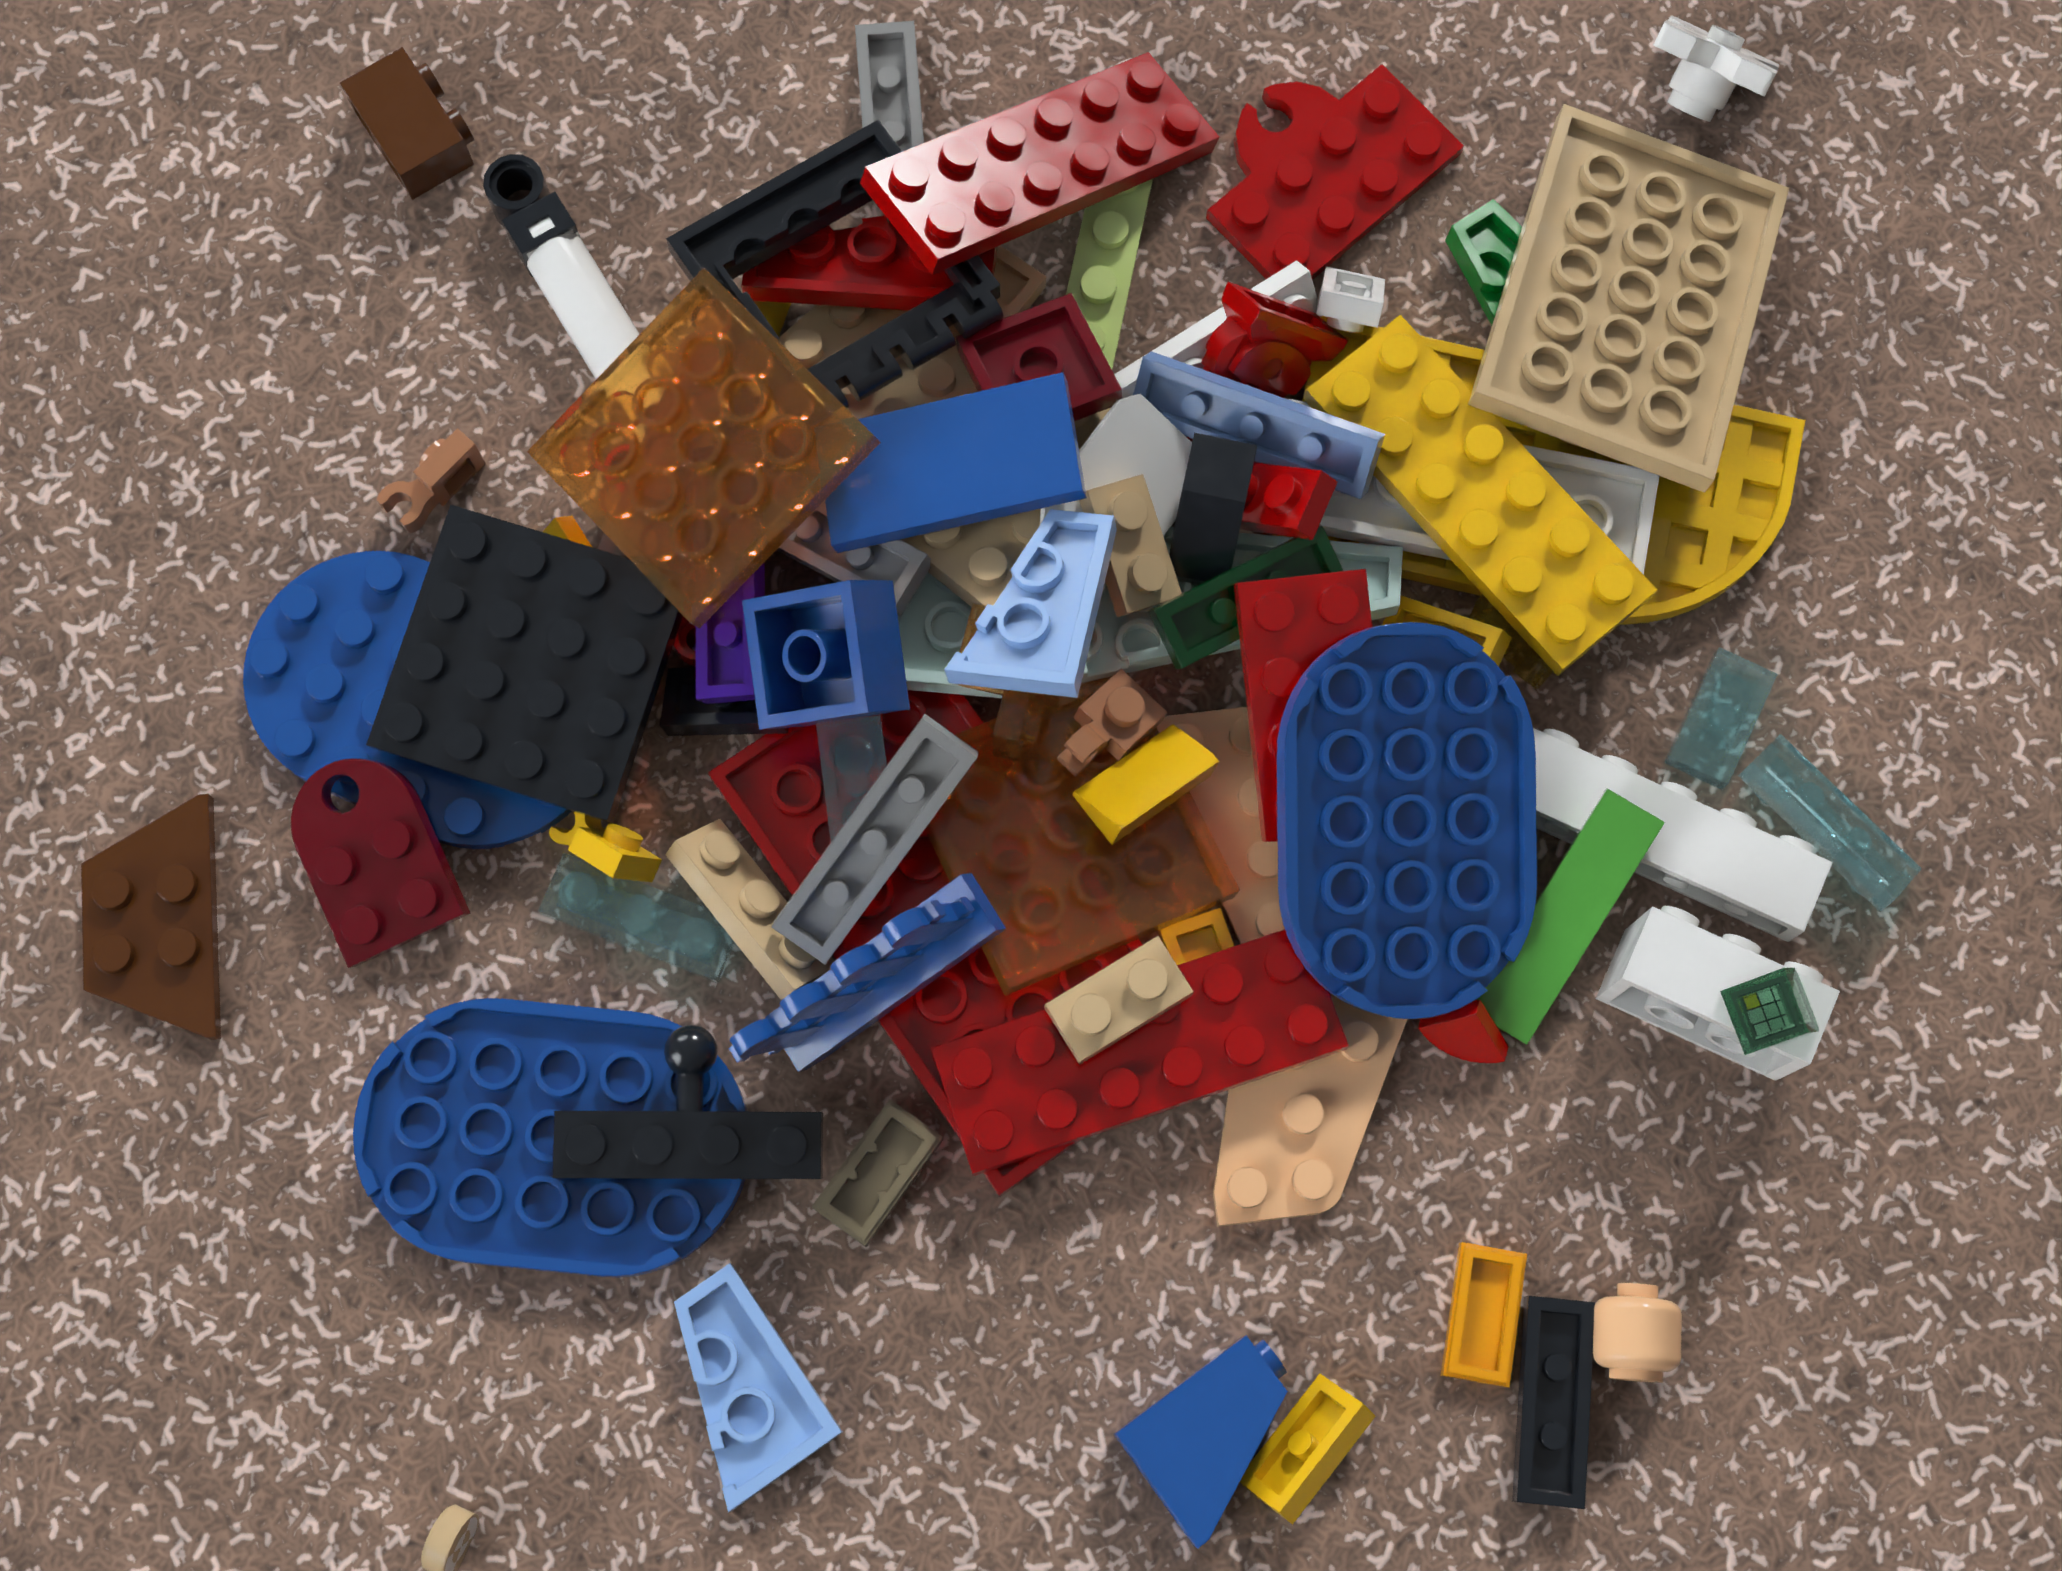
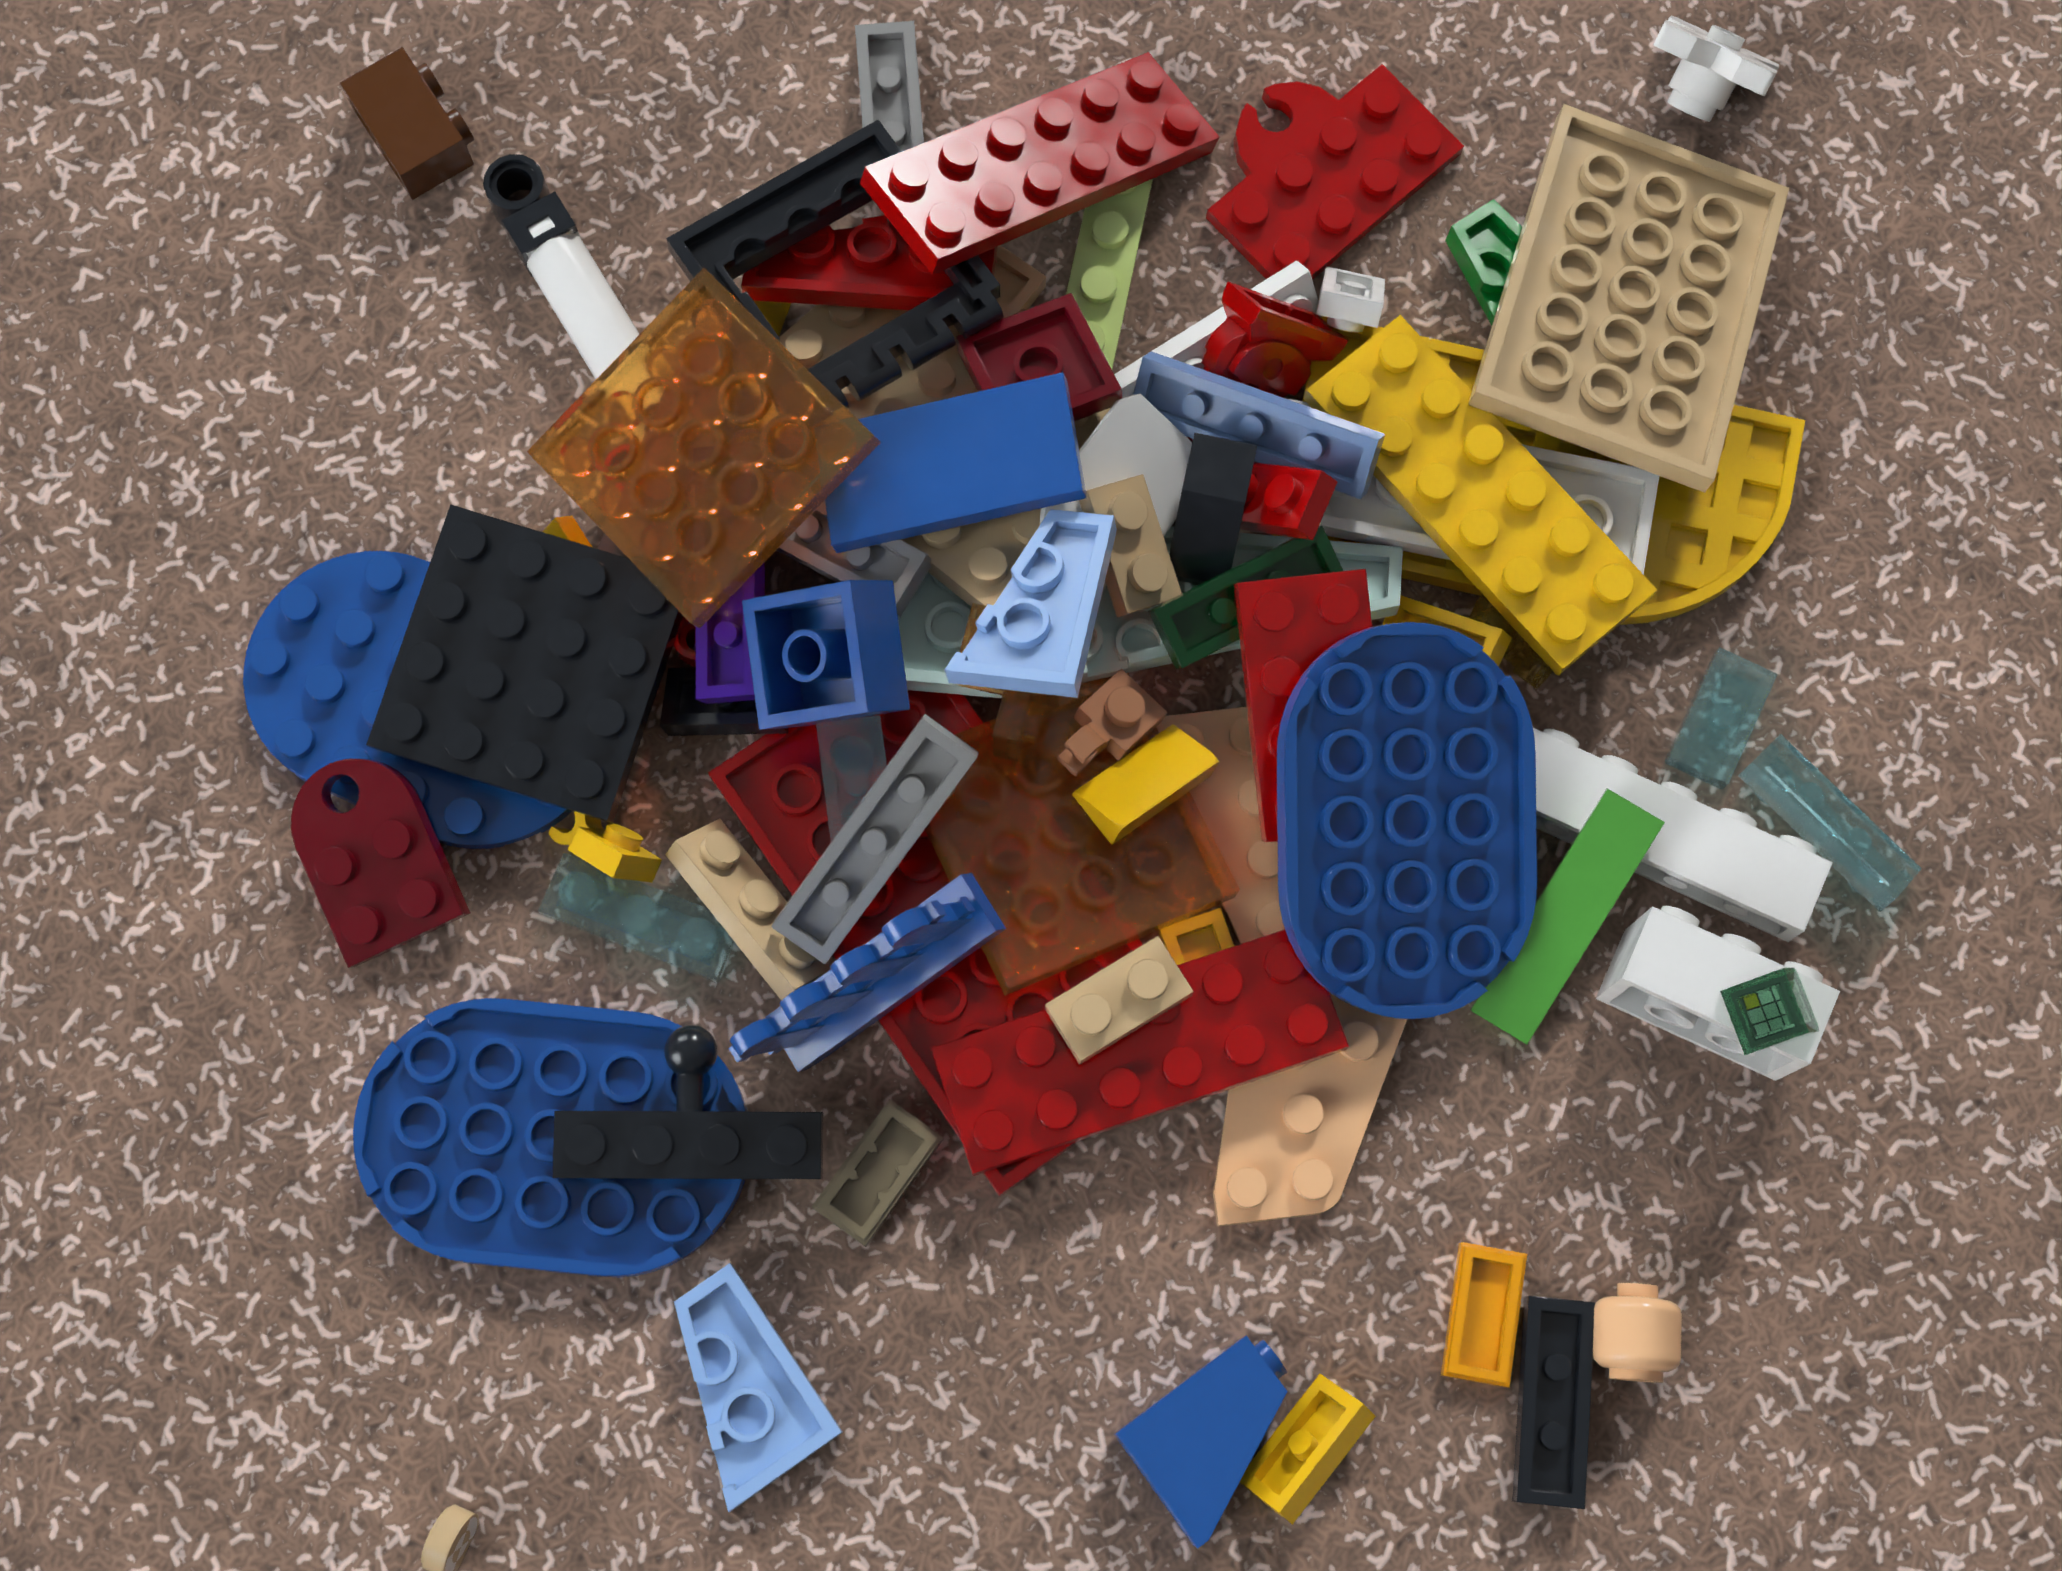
(155, 920): reddish brown wing -> none
(440, 475): nougat plate -> none
(1466, 1034): red tile -> none

